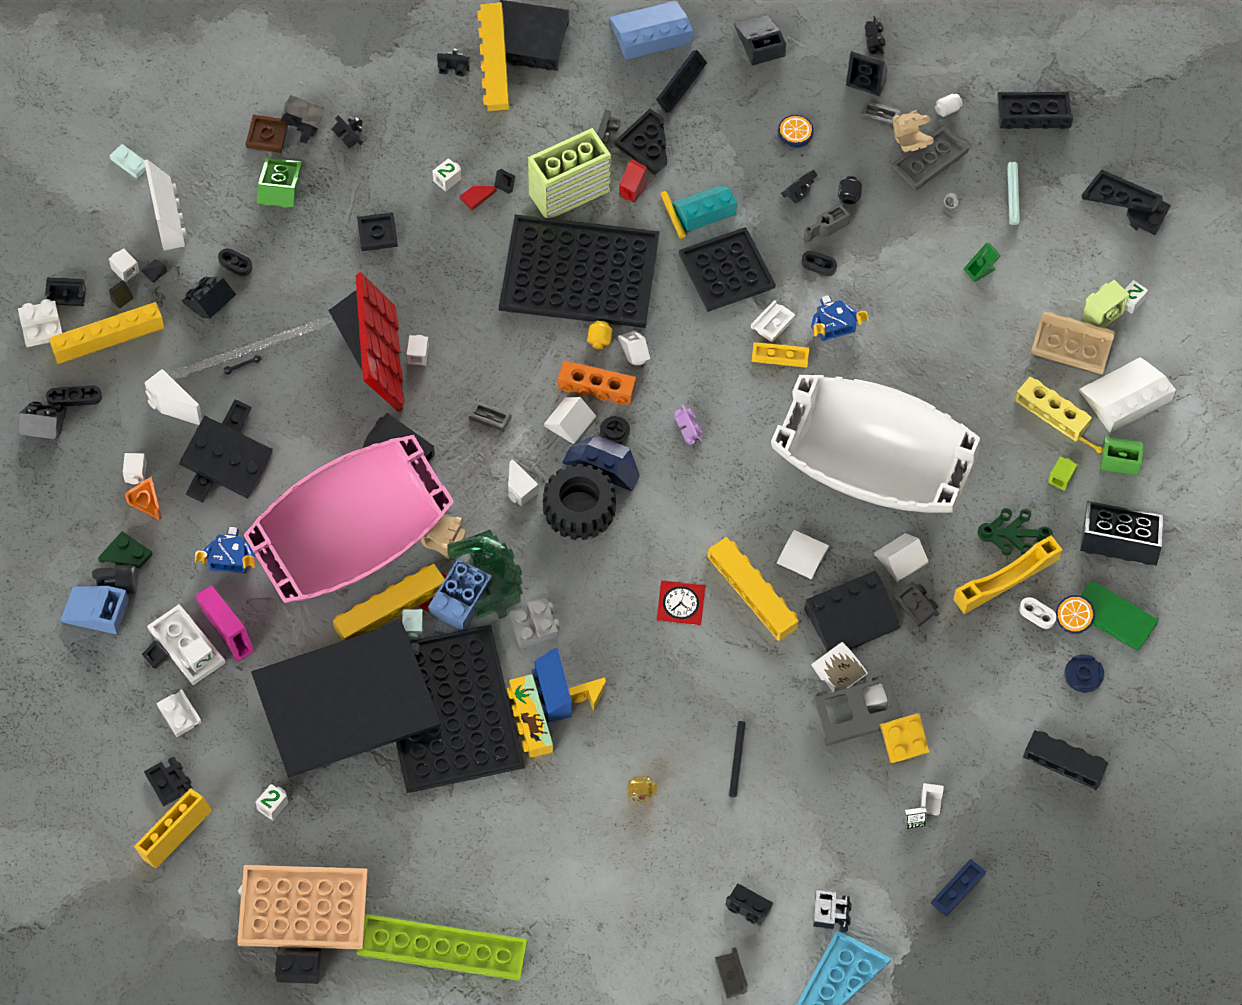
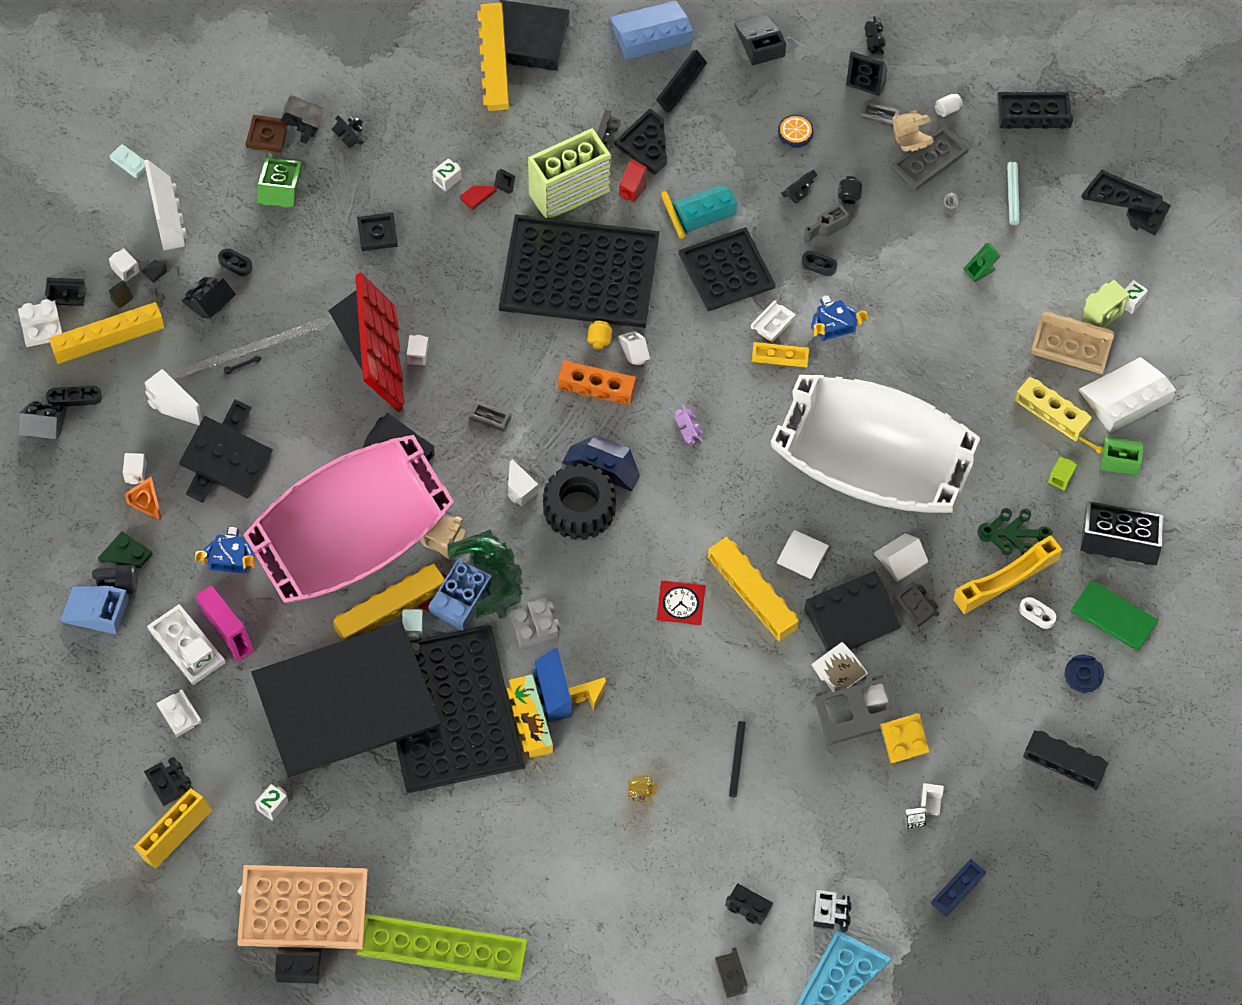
(155, 654): black plate -> none
(453, 61): black hips -> none
(571, 419): white slope -> none
(609, 424): black gear -> none
(1075, 614): light orange tile -> none

